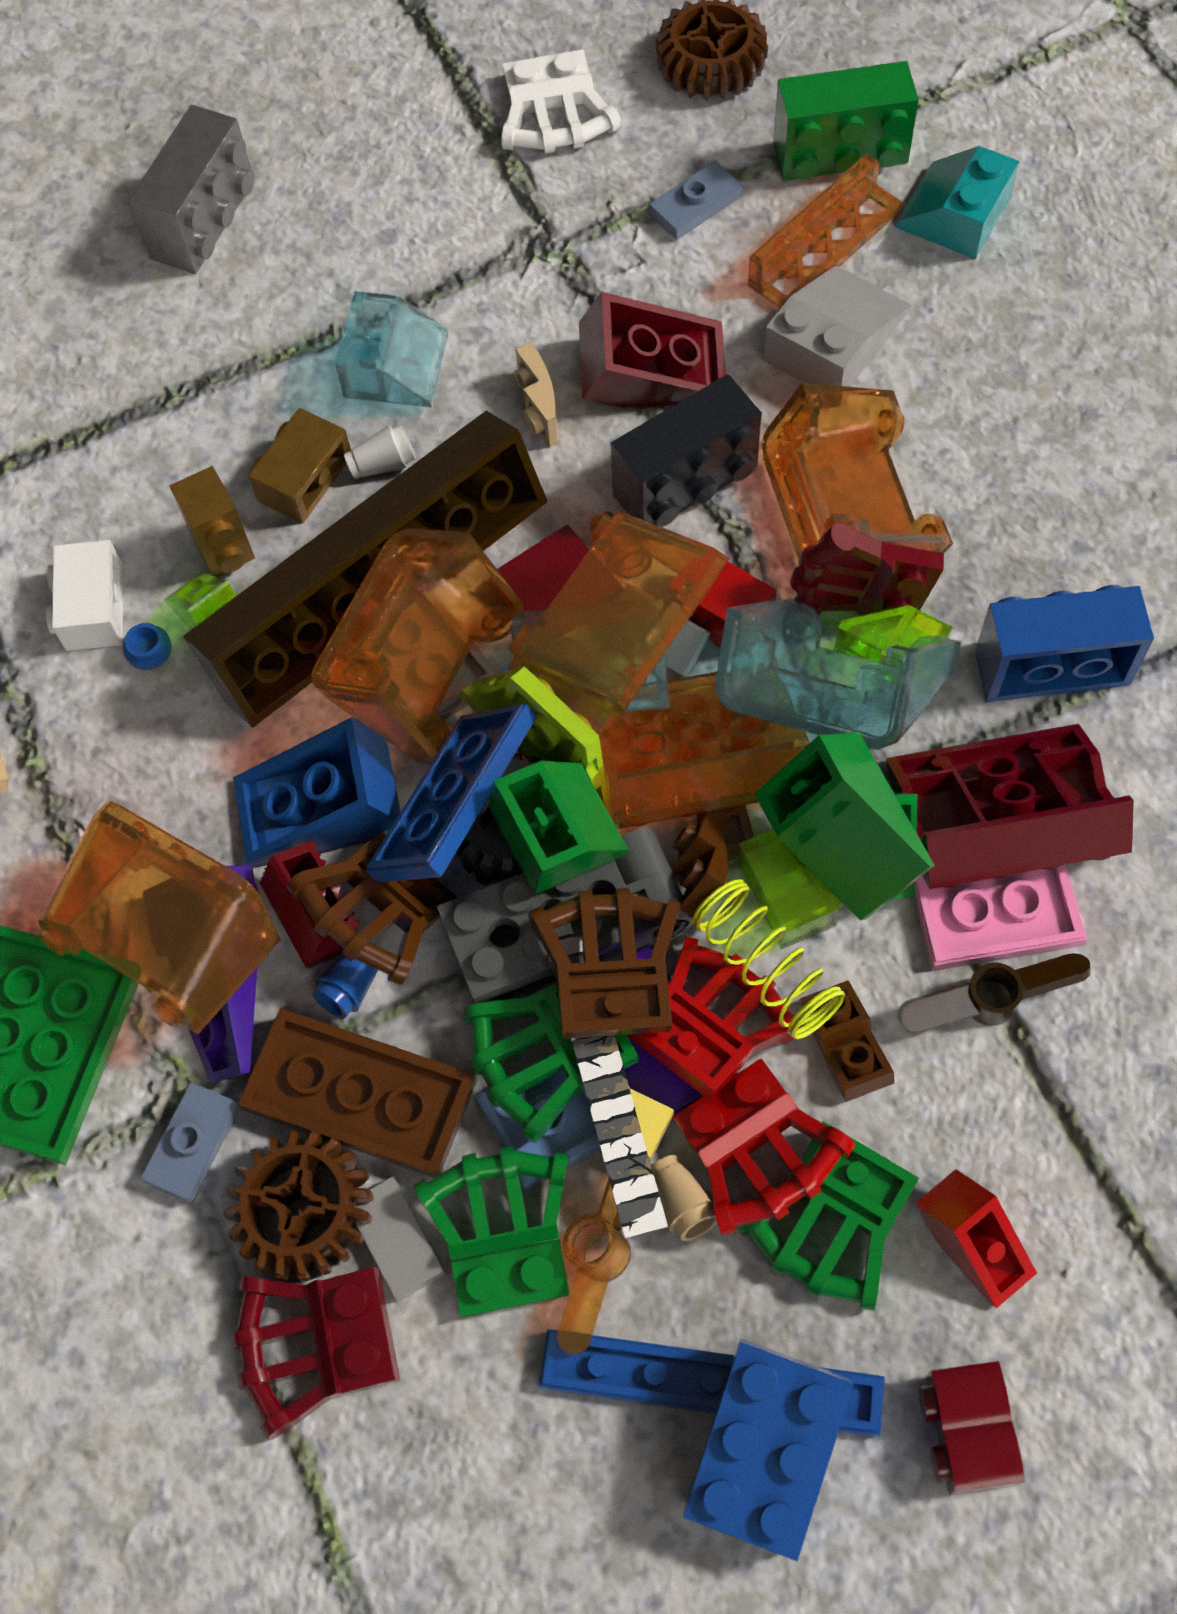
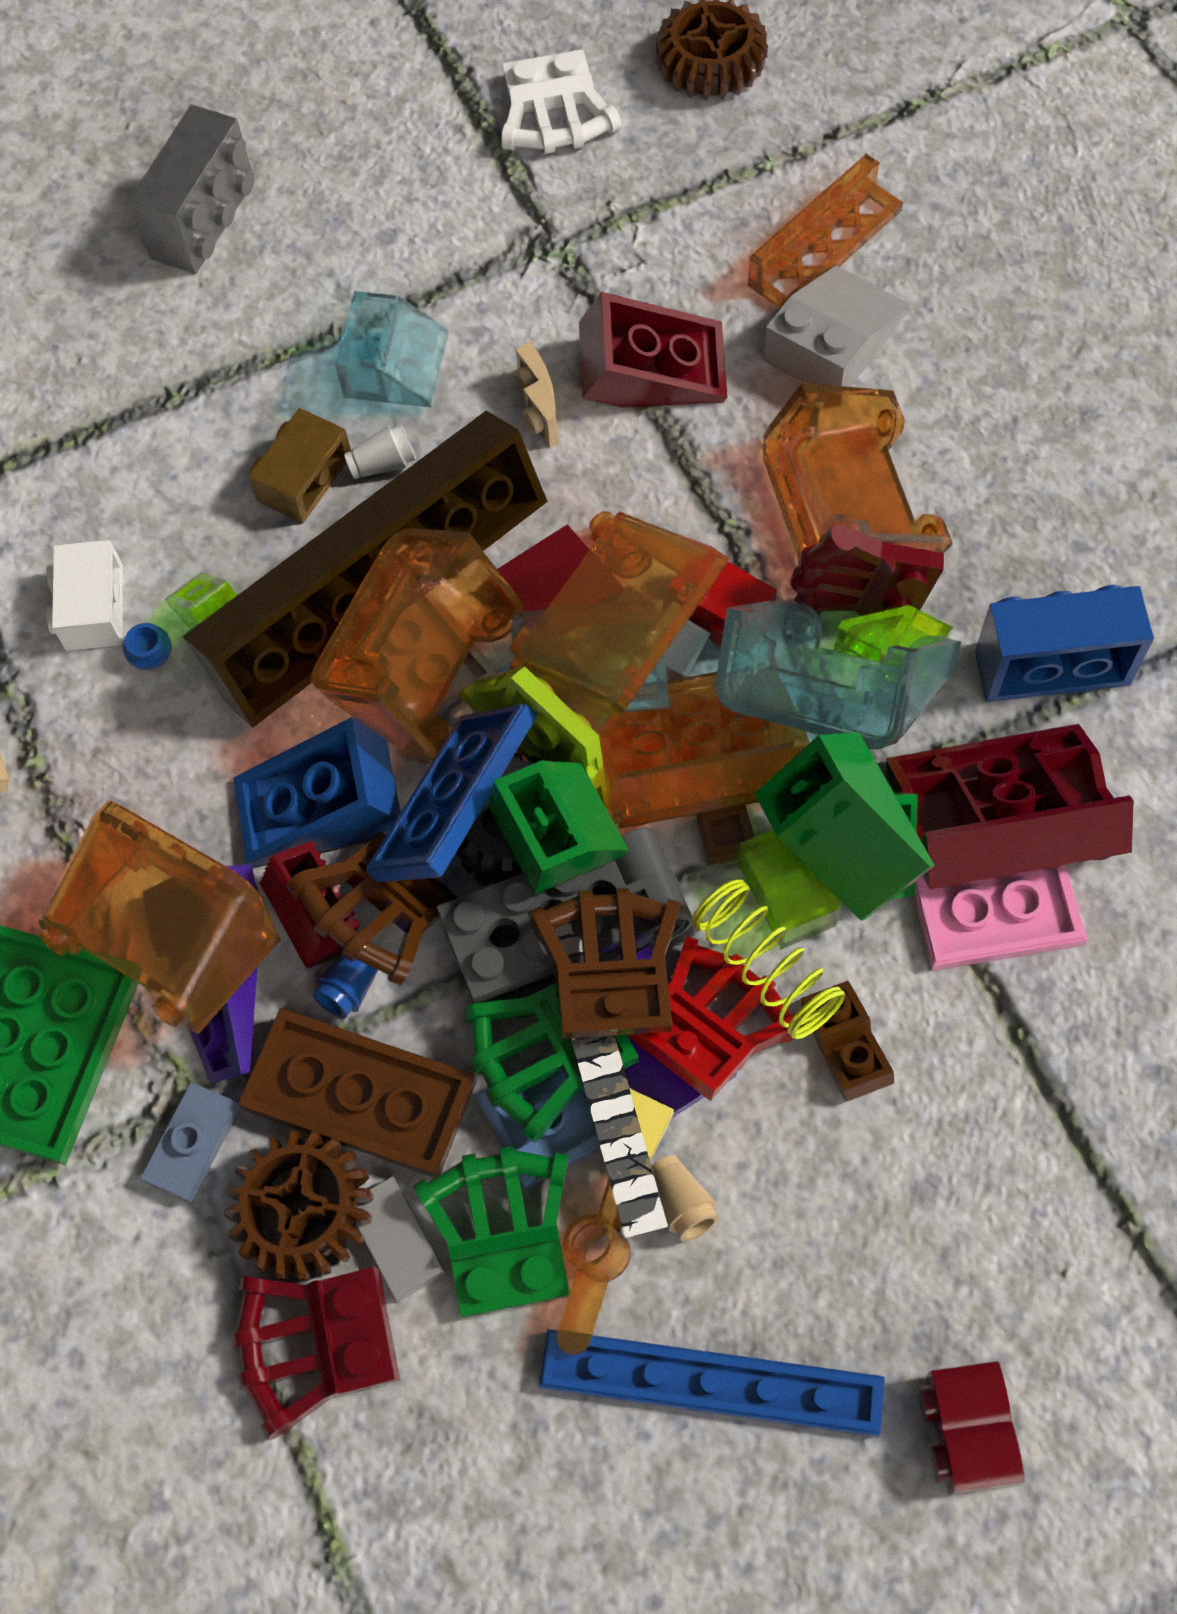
(212, 521): pearl gold brick -> none
(686, 453): black brick -> none
(695, 199): sand blue plate -> none
(700, 861): reddish brown slope -> none
(740, 1120): red plate -> none
(768, 1449): blue brick -> none
(840, 116): green brick -> none
(865, 1194): green plate -> none
(961, 199): teal slope -> none
(963, 1002): dark brown piece -> none
(977, 1236): red slope -> none

